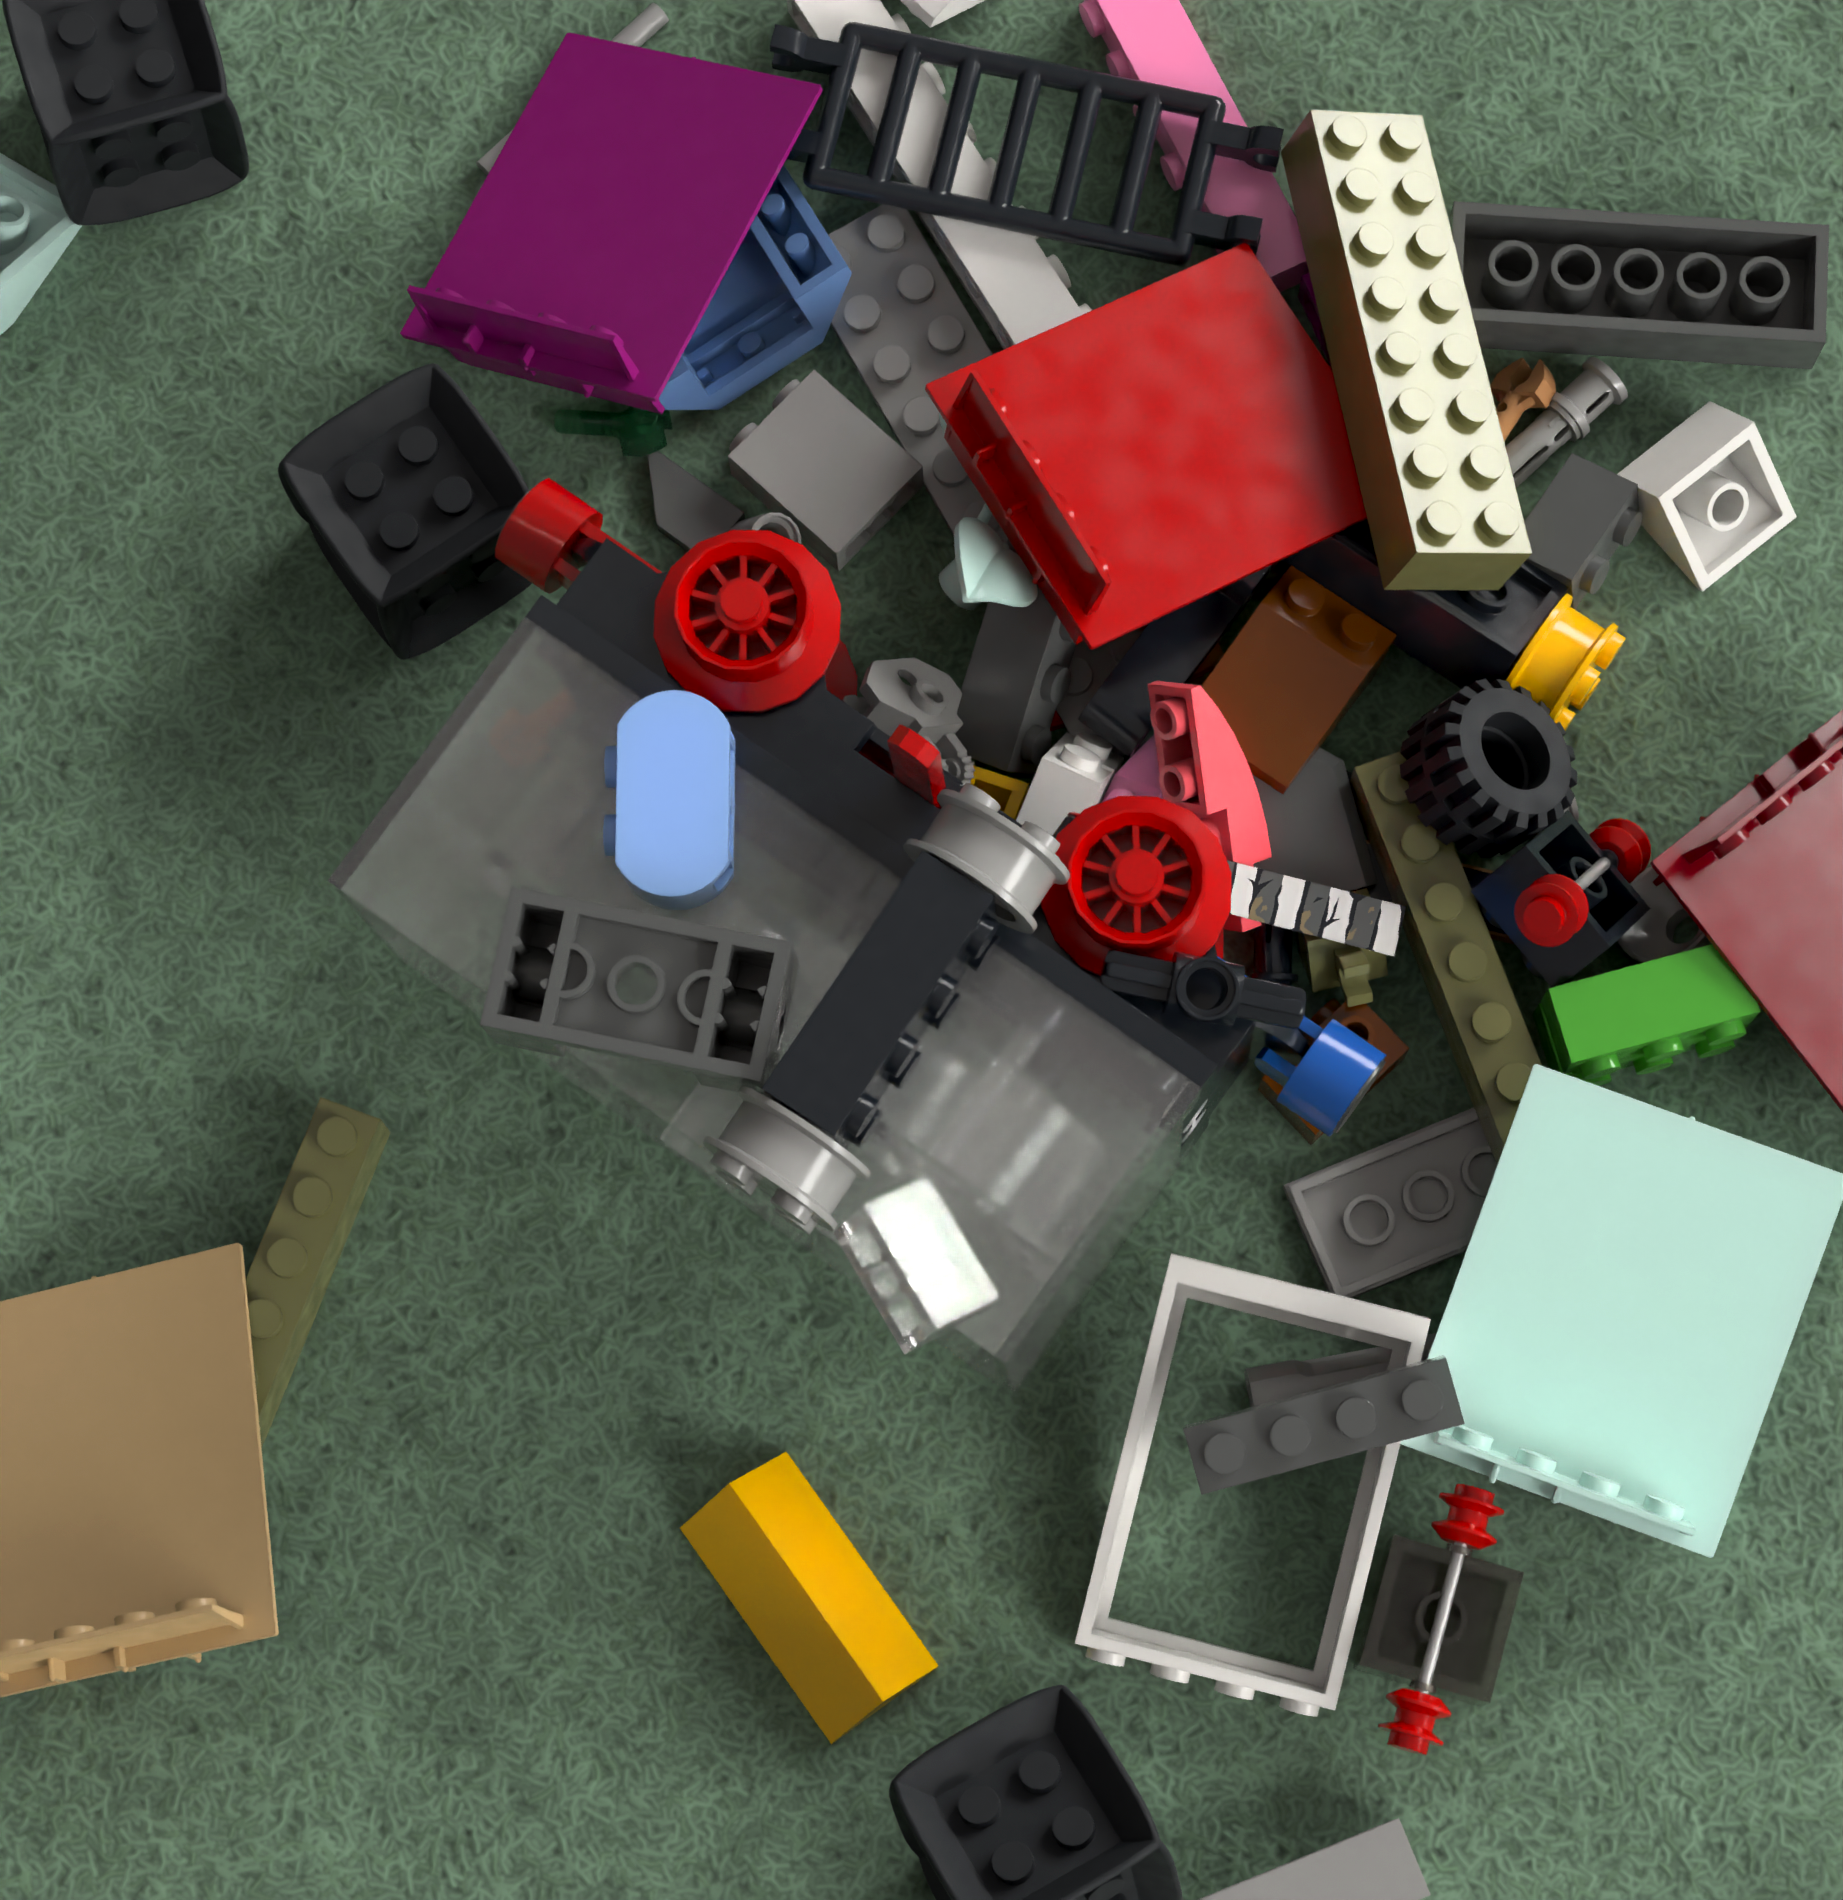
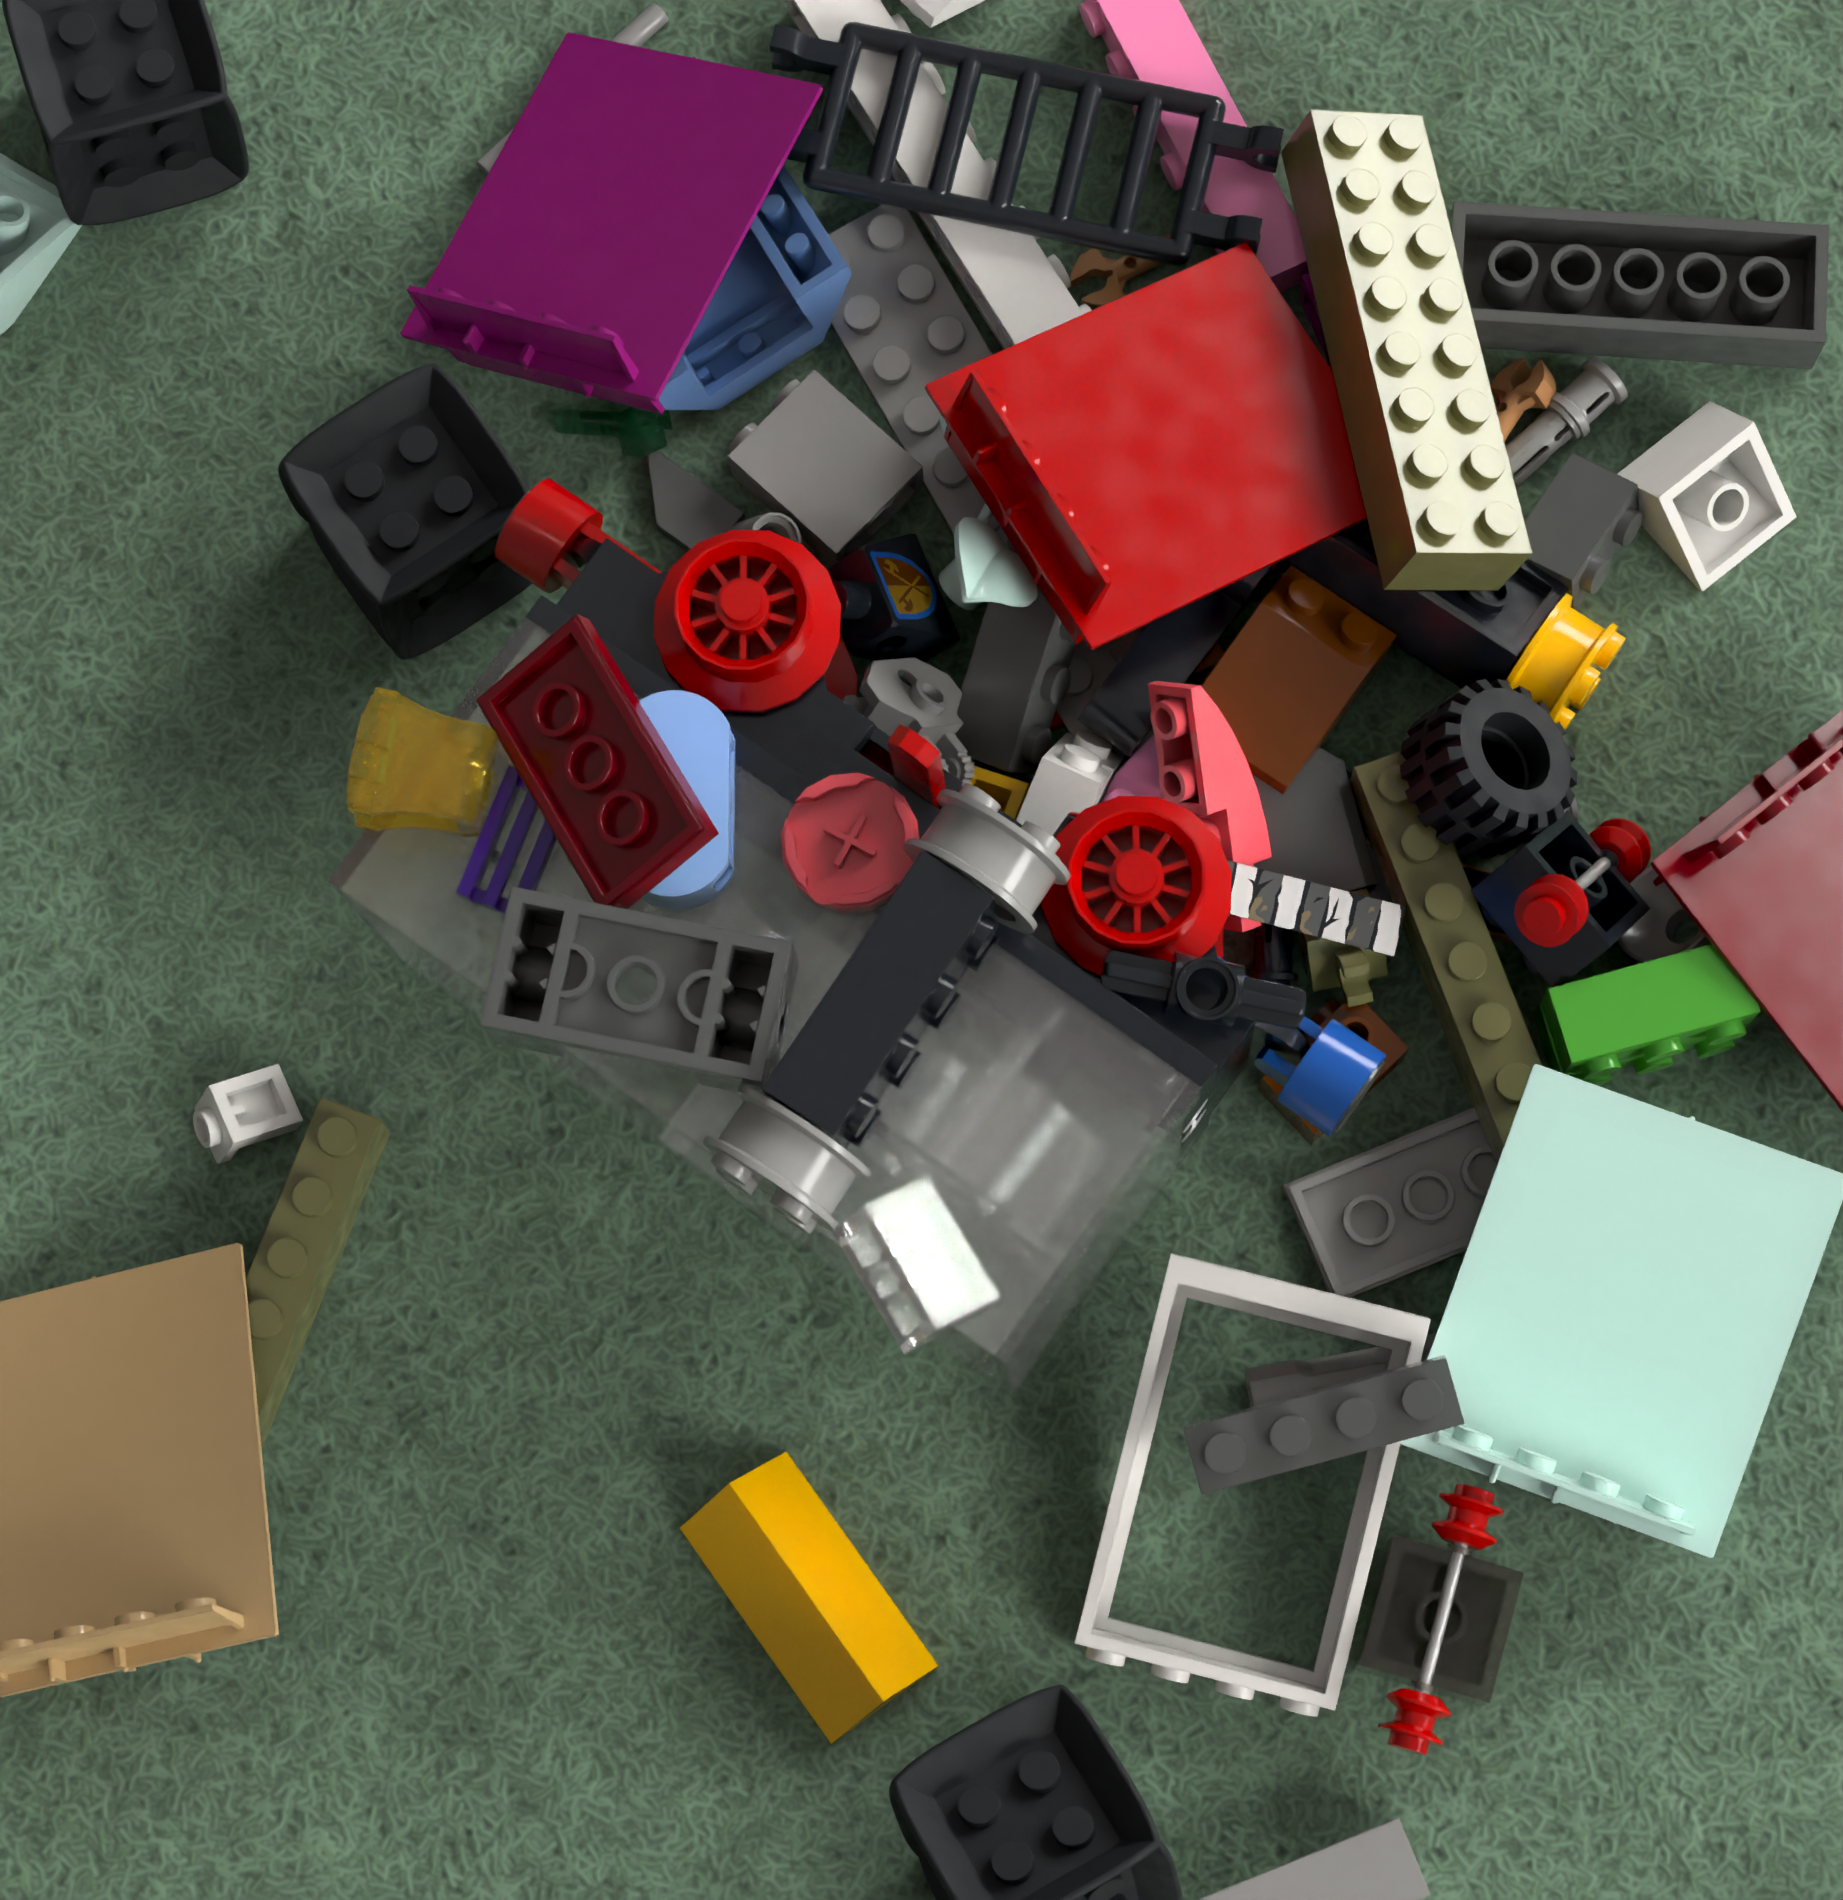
(245, 1112): none -> white bracket
(419, 768): none -> clear yellow piece
(487, 842): none -> dark purple tile
(596, 766): none -> dark red tile
(848, 842): none -> coral tile
(891, 602): none -> black torso
(1118, 273): none -> medium nougat bar

